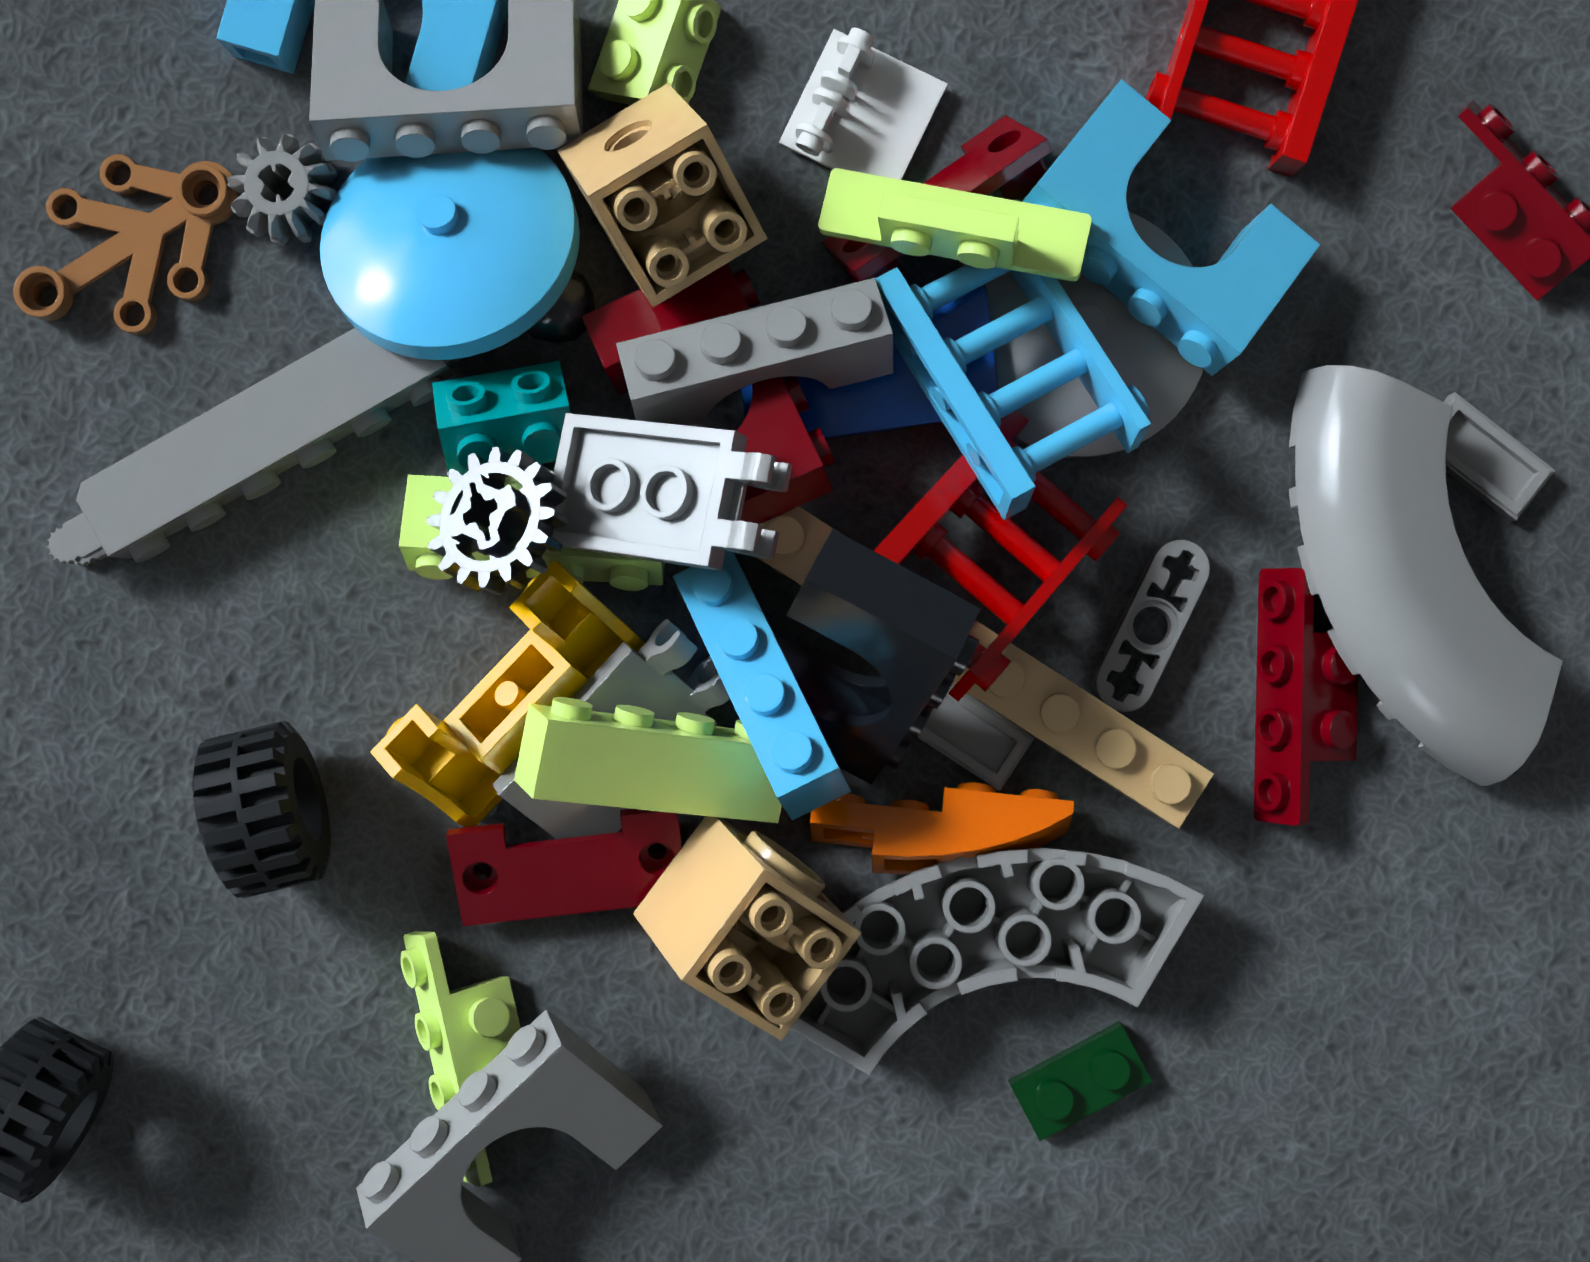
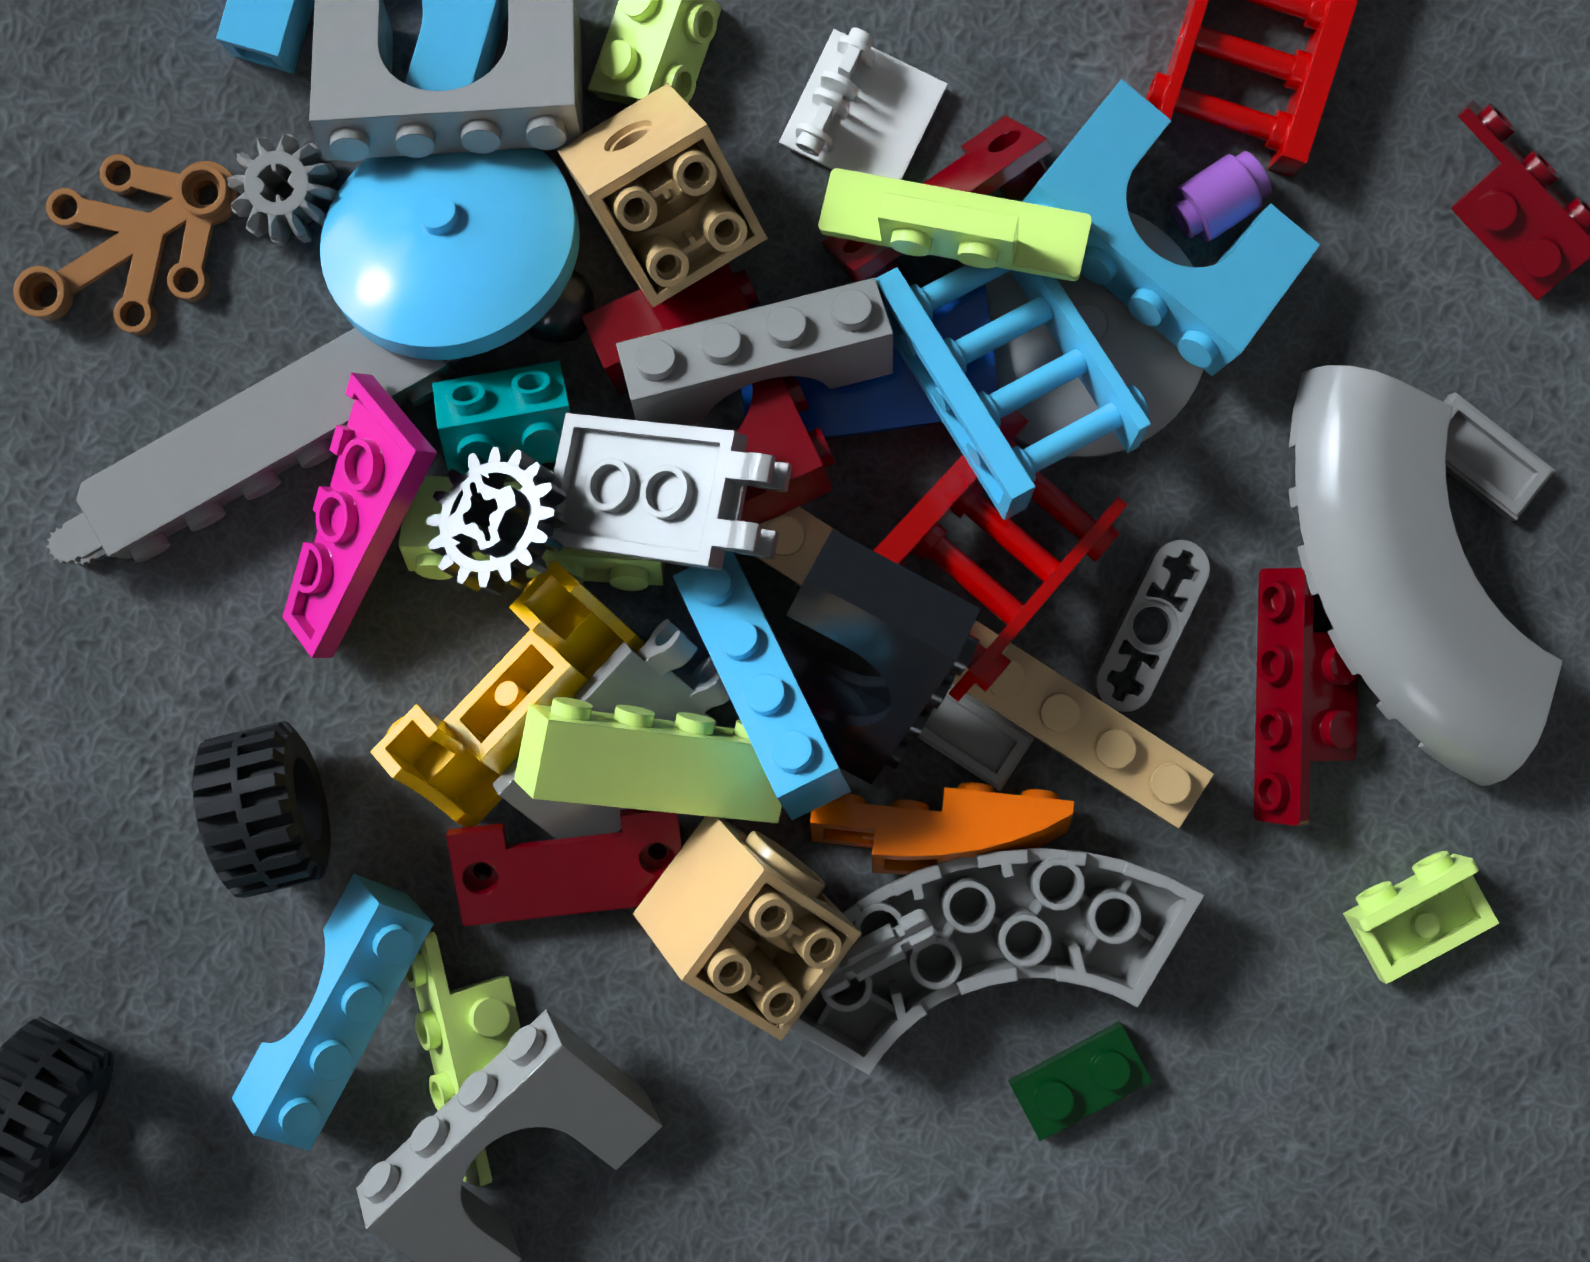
(357, 516): none -> dark pink wing
(367, 956): none -> medium azure arch
(881, 950): none -> light grey axle
(1220, 196): none -> medium lavender brick
(1421, 915): none -> yellowish green bracket

